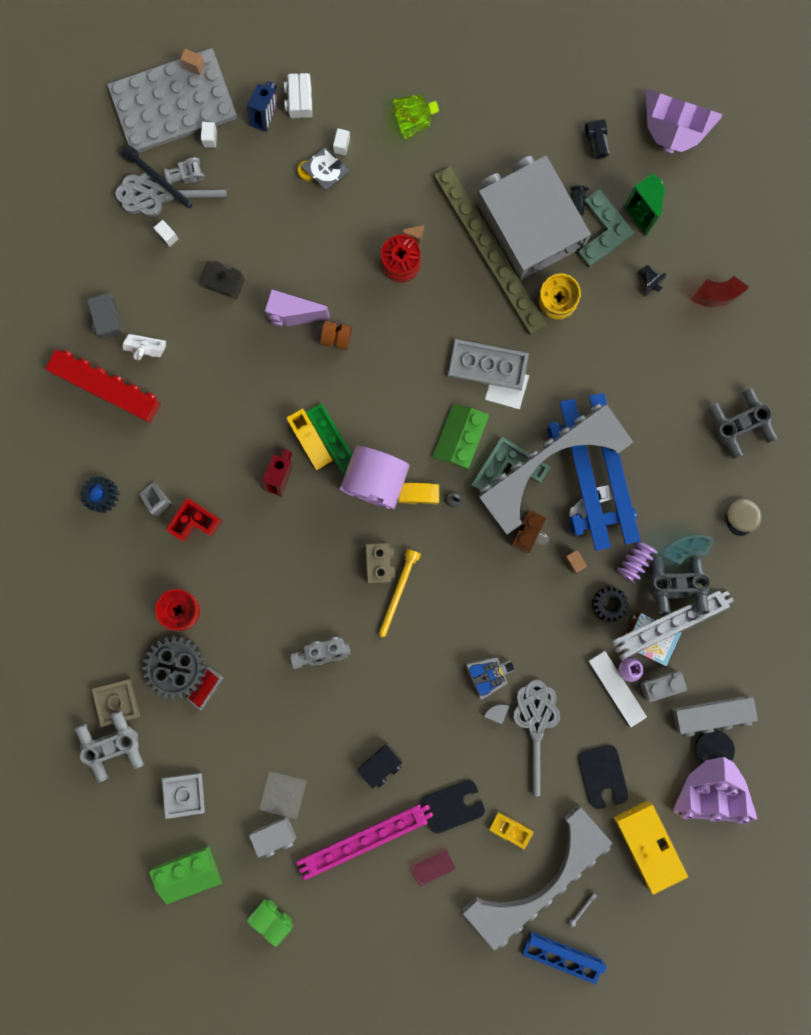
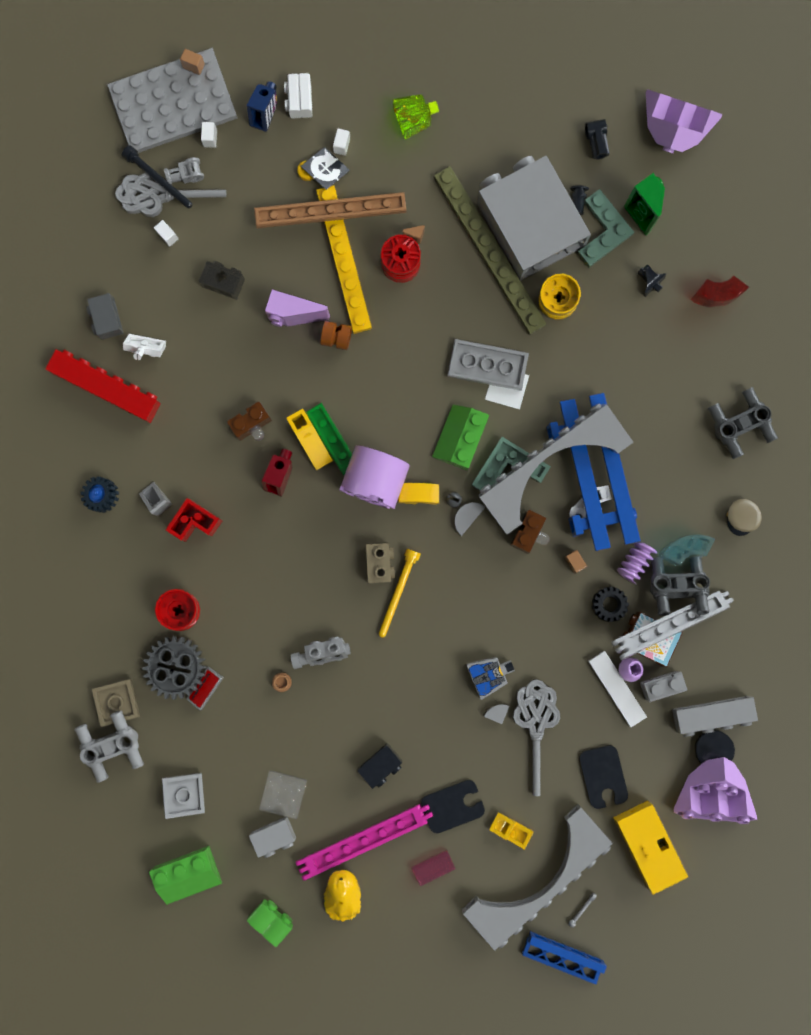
(250, 422): none -> reddish brown piece
(281, 682): none -> medium nougat plate
(330, 210): none -> medium nougat tile
(342, 896): none -> yellow piece
(346, 267): none -> yellow plate
(466, 516): none -> light grey tile

